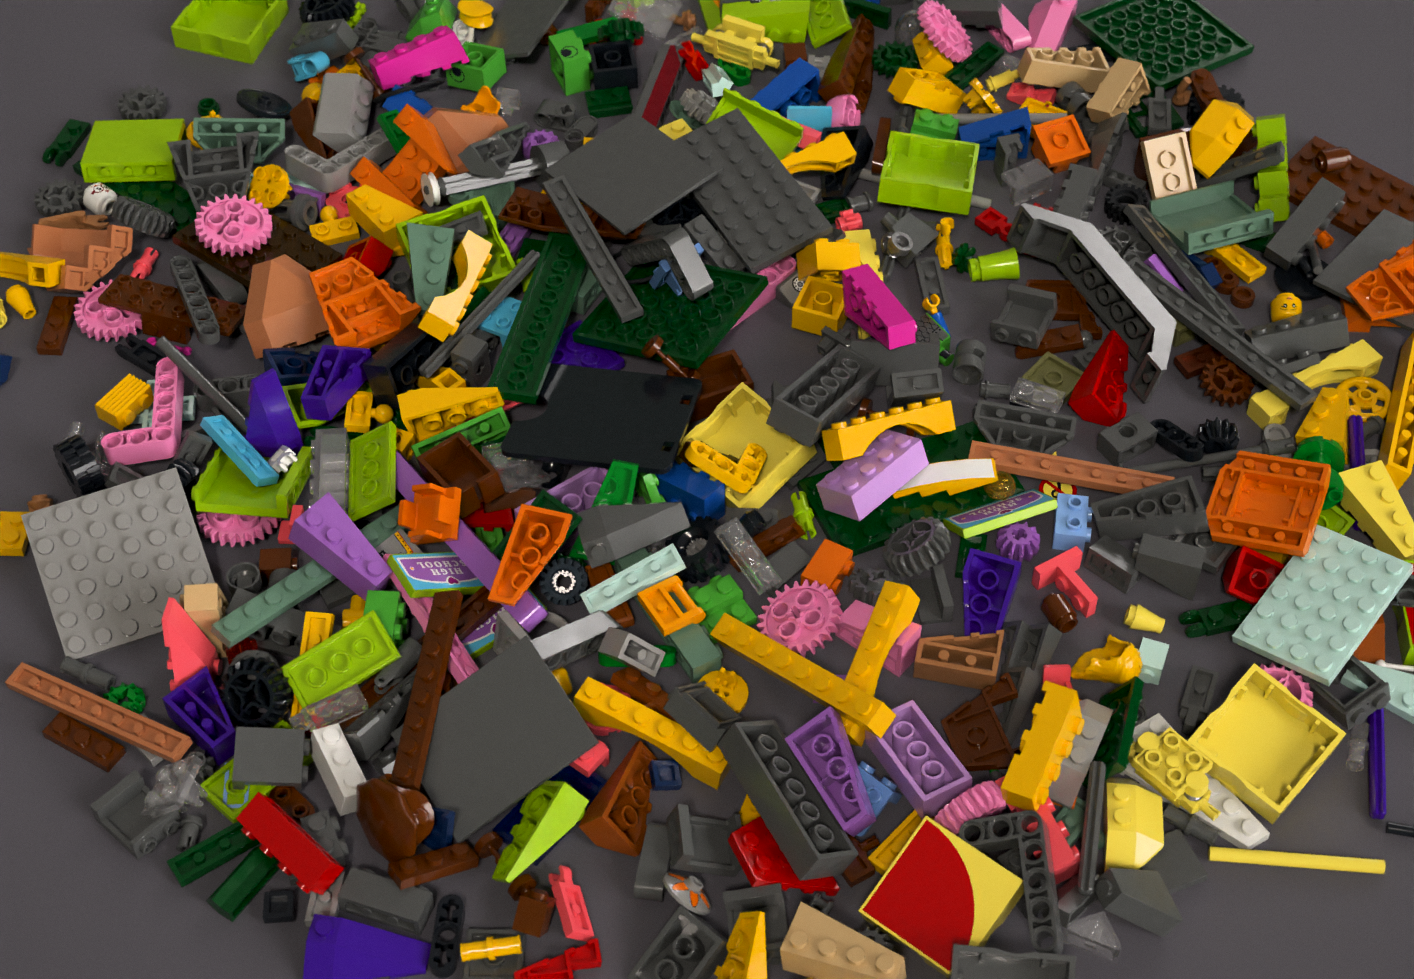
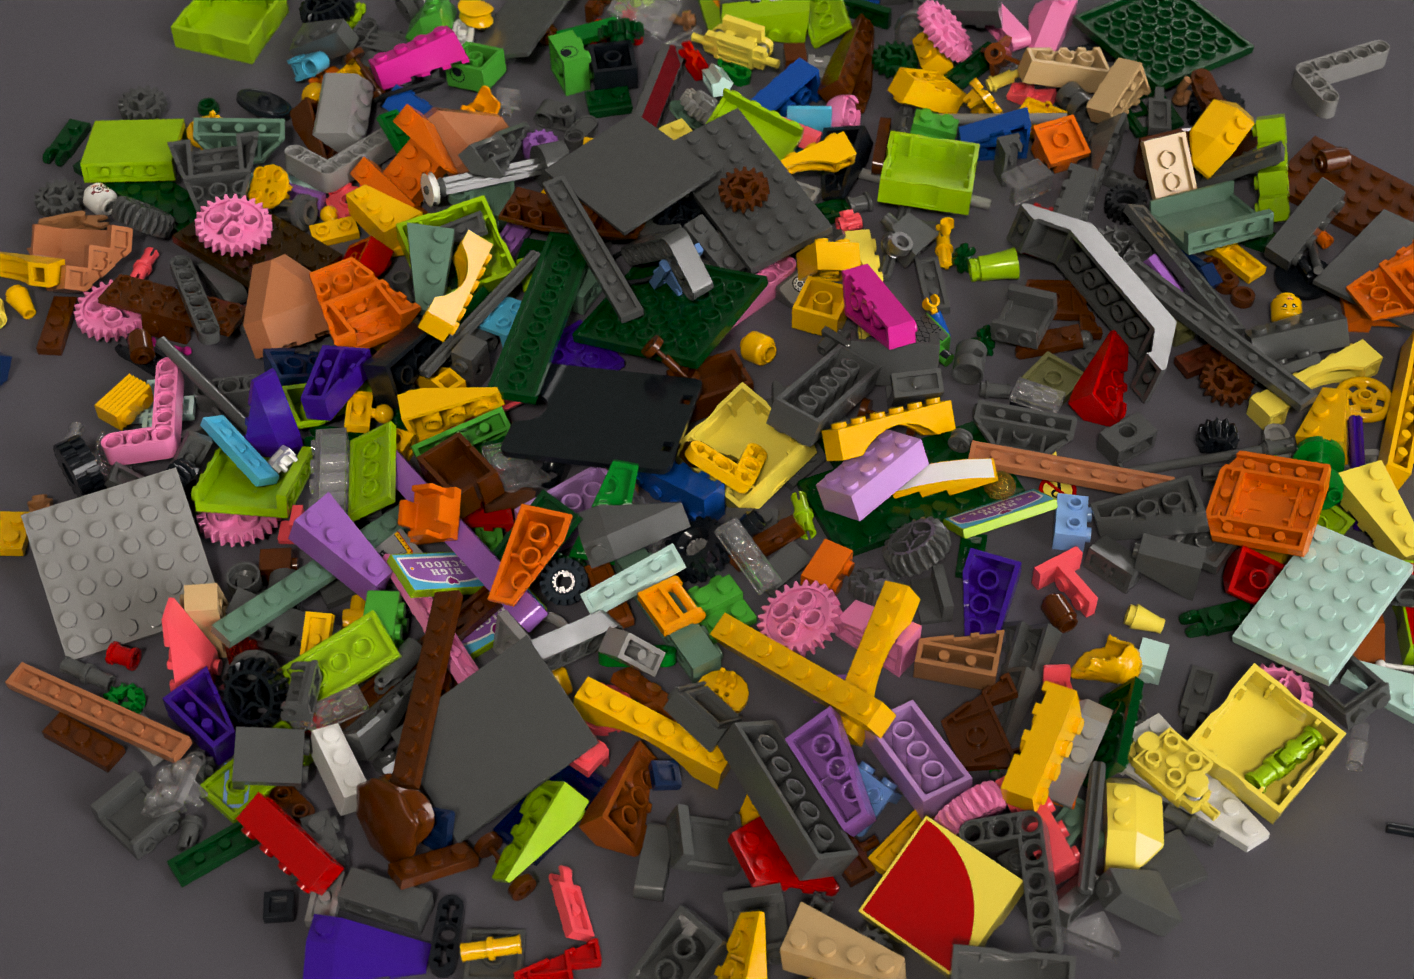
(123, 656): none -> red bush
(140, 346): none -> reddish brown brick
(243, 884): dark green piece -> none
(302, 692): none -> dark grey hinge
(534, 912): reddish brown brick -> none
(646, 486): bright green plate -> none
(687, 892): light grey dish -> none
(743, 189): none -> reddish brown gear
(757, 348): none -> yellow head
(960, 440): none -> dark grey bush
(984, 336): none -> dark green plant
(993, 222): red plate -> none
(1004, 55): none -> dark orange brick
(1018, 542): medium lavender gear -> none
(1178, 441): black beam -> none
(1284, 761): none -> lime piece
(1296, 860): light yellow piece -> none
(1314, 76): none -> light grey beam
(1373, 426): dark grey pin -> none
(1376, 765): dark purple axle -> none

